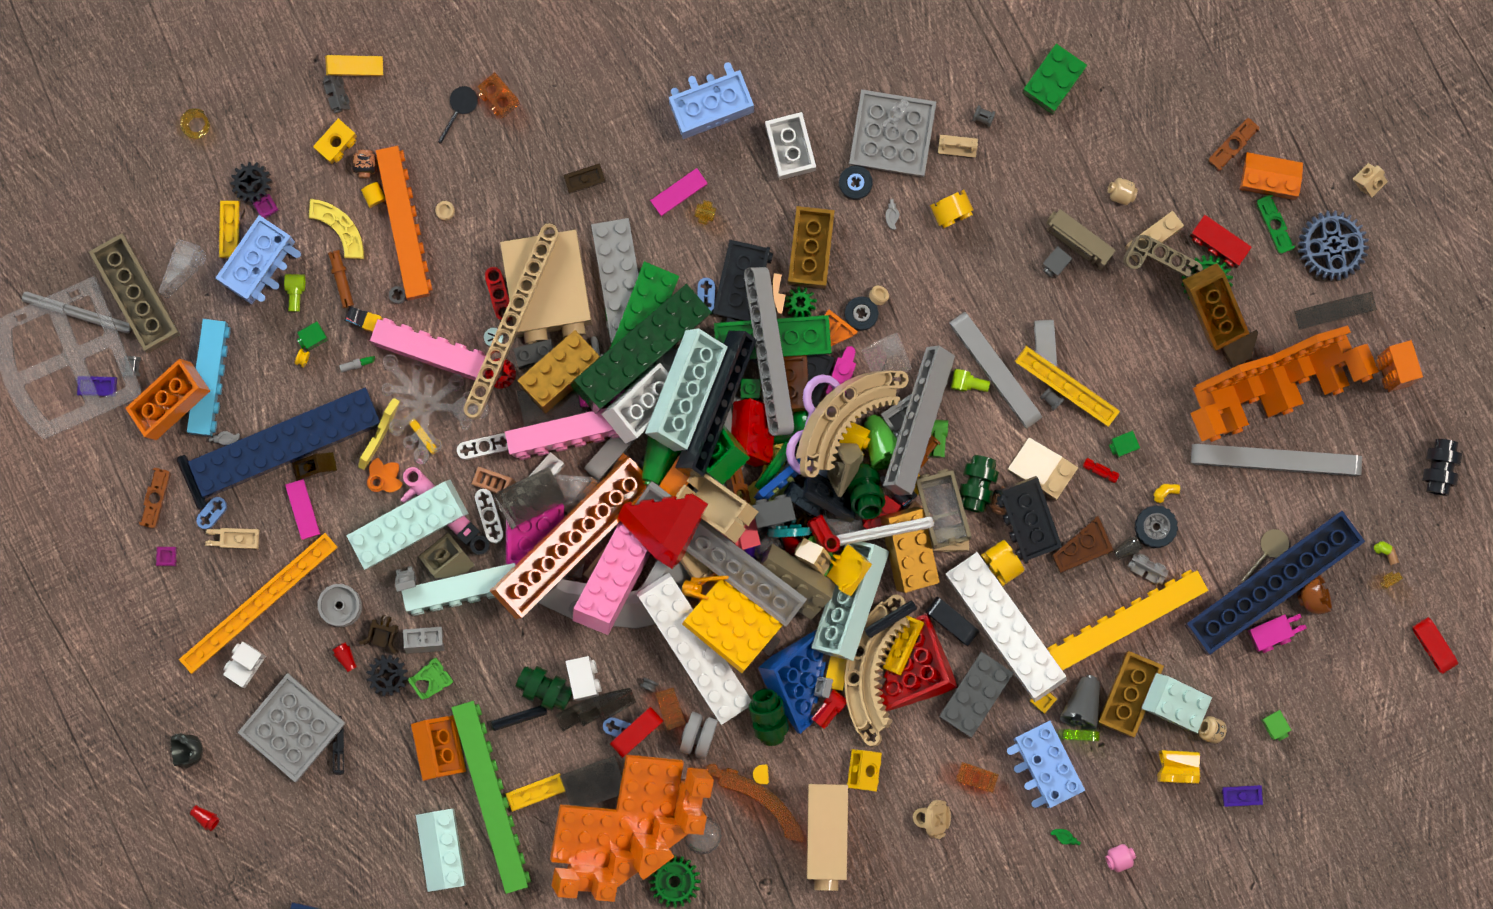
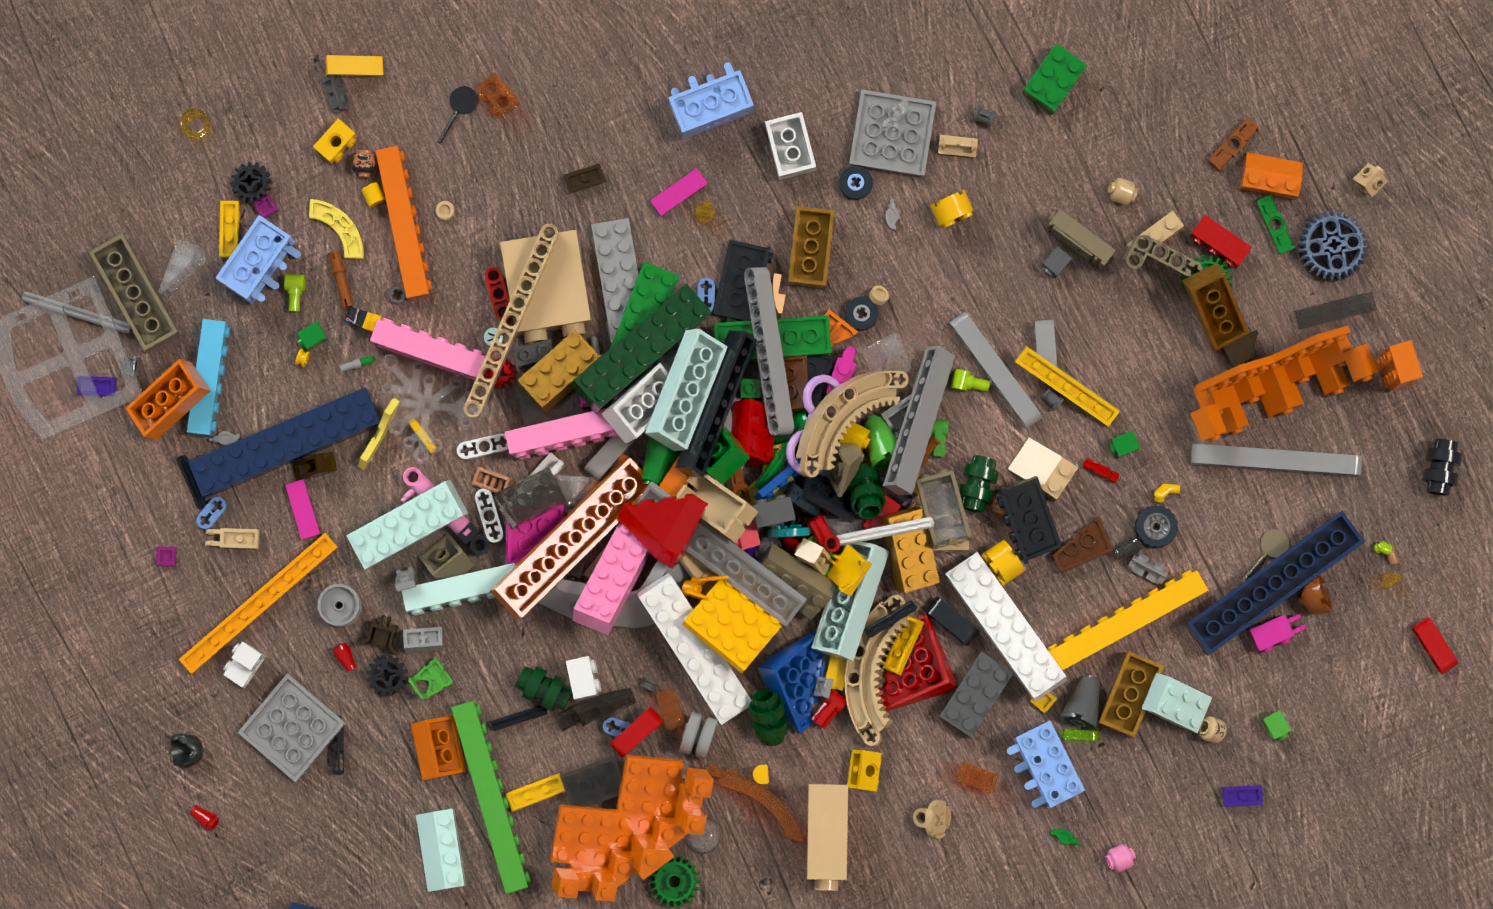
(158, 485): dark orange piece -> none
(386, 474): orange plate -> none
(807, 302): green gear -> none
(1179, 767): yellow piece -> none

